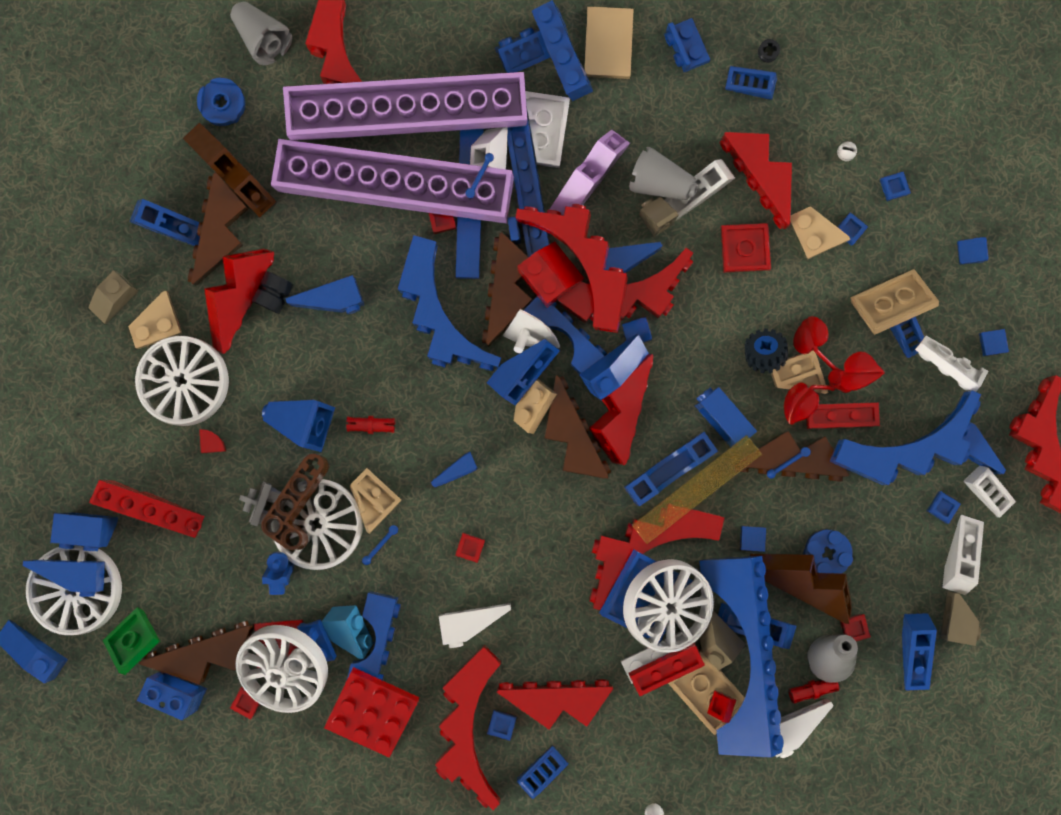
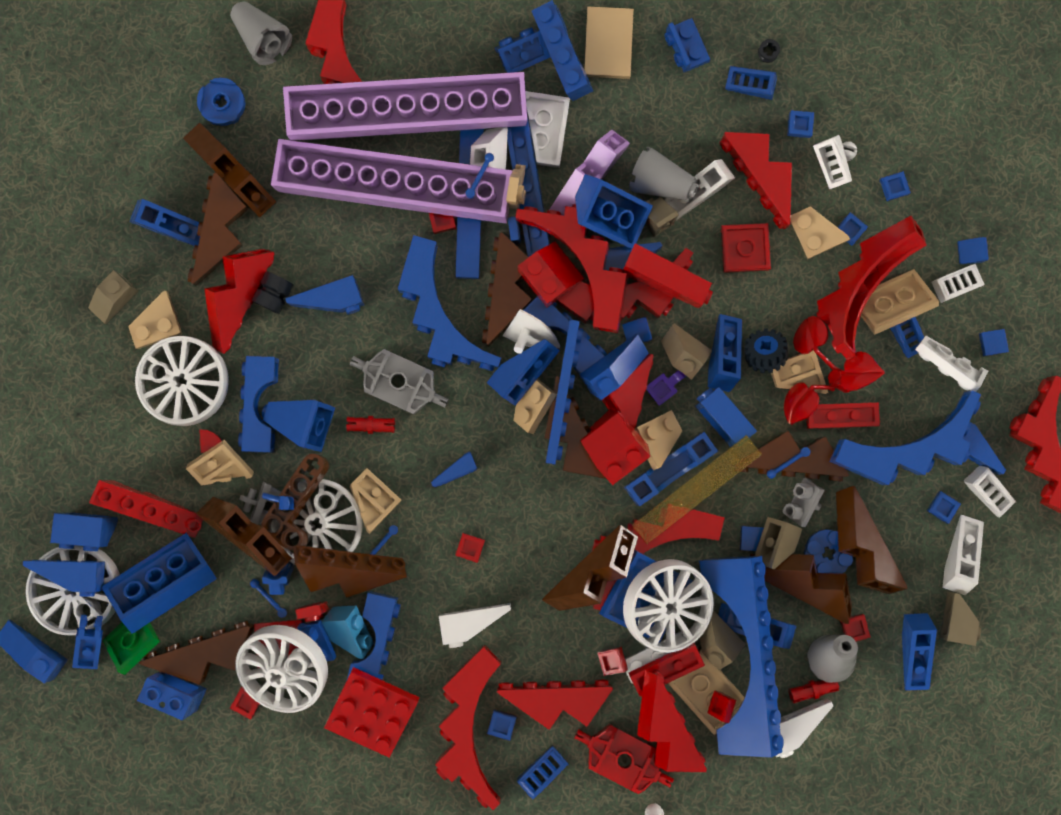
(87, 644): none -> blue hinge
(158, 583): none -> blue slope
(218, 464): none -> tan wing
(246, 535): none -> reddish brown slope
(259, 375): none -> blue arch
(282, 612): none -> blue hinge
(285, 502): none -> blue hand
(312, 611): none -> red plate
(351, 570): none -> reddish brown slope
(412, 395): none -> light grey plate
(516, 192): none -> tan wing
(562, 402): none -> blue plate
(589, 578): none -> reddish brown slope
(610, 211): none -> blue slope
(611, 743): none -> red plate
(612, 661): none -> tile
(615, 448): none -> red slope
(660, 436): none -> tan wing
(663, 388): none -> dark purple plate
(665, 725): none -> red slope
(667, 277): none -> red slope
(685, 351): none -> dark tan slope
(725, 358): none -> blue slope
(777, 542): none -> dark tan slope
(800, 124): none -> blue tile
(804, 502): none -> light grey hips
(825, 164): none -> white slope
(857, 282): none -> red arch
(861, 539): none -> reddish brown slope
(942, 291): none -> white slope

